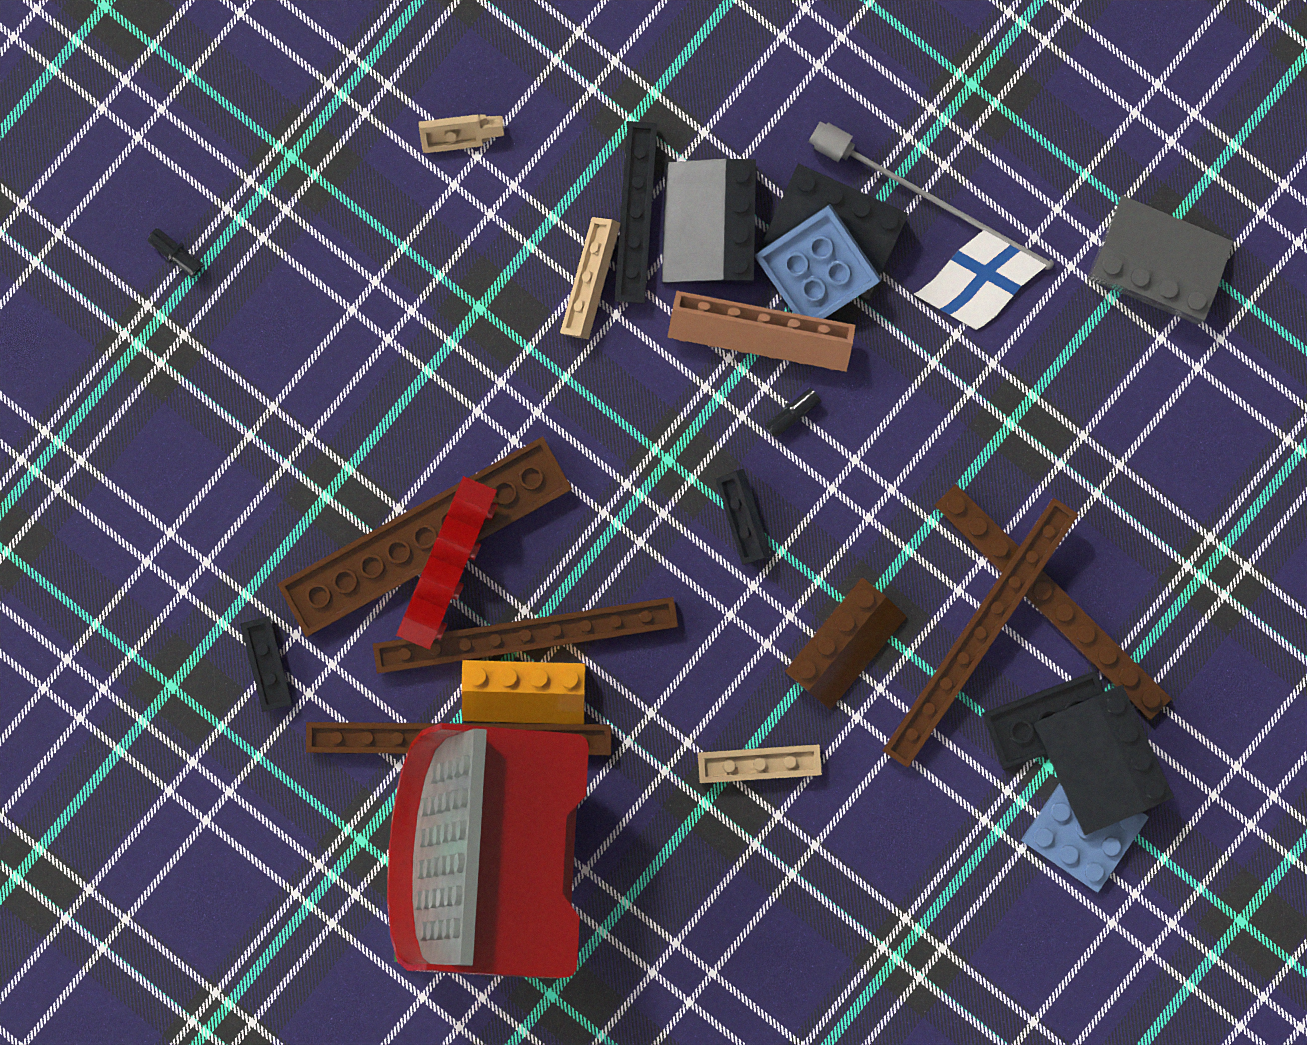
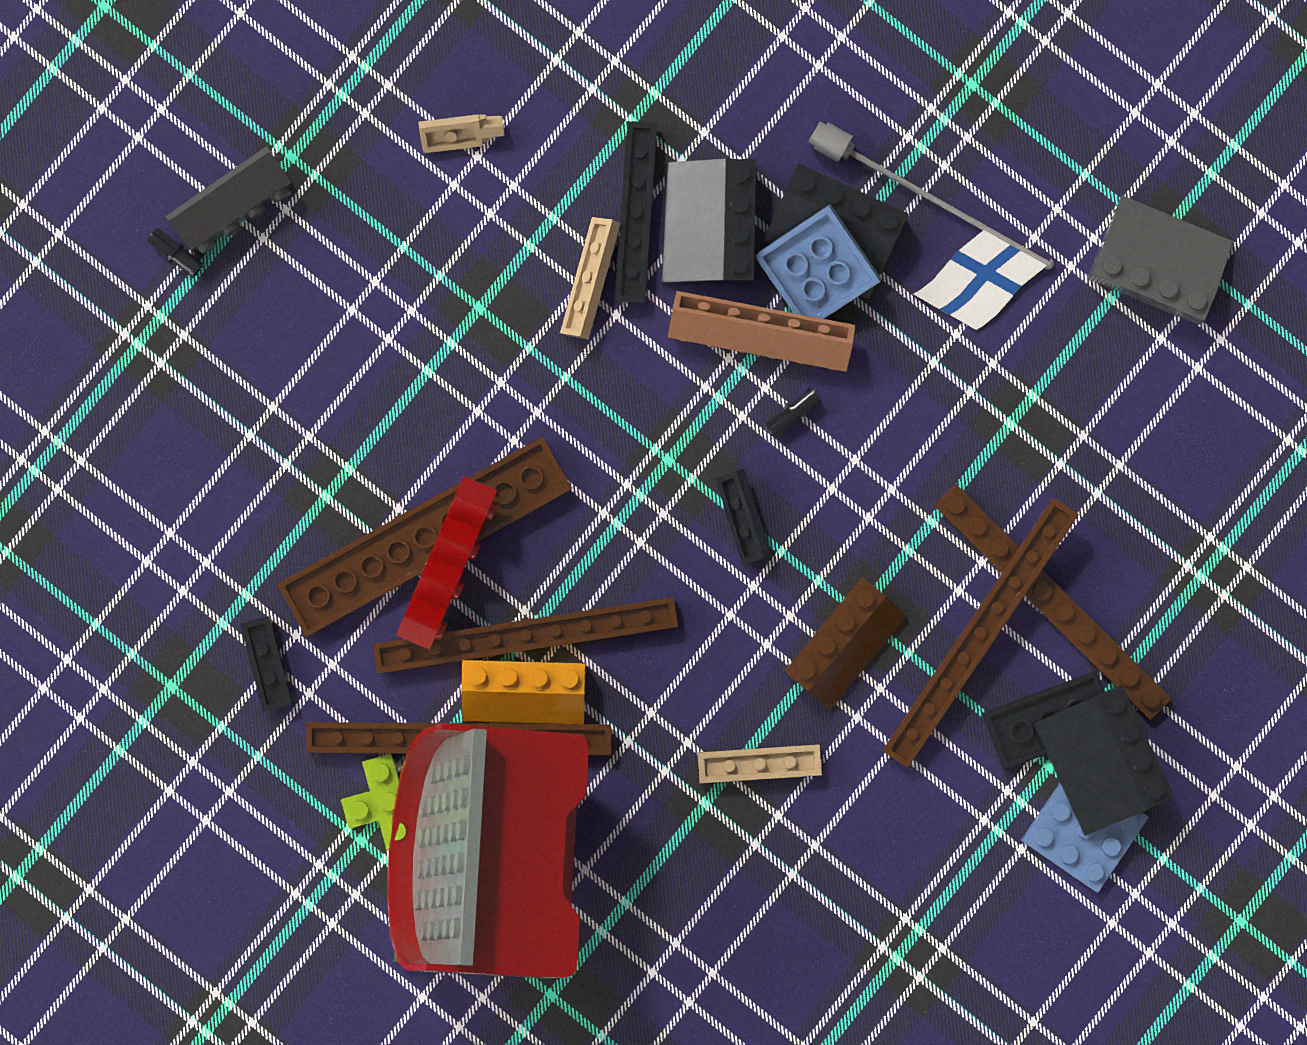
(230, 201): none -> dark grey slope
(379, 801): none -> lime plate

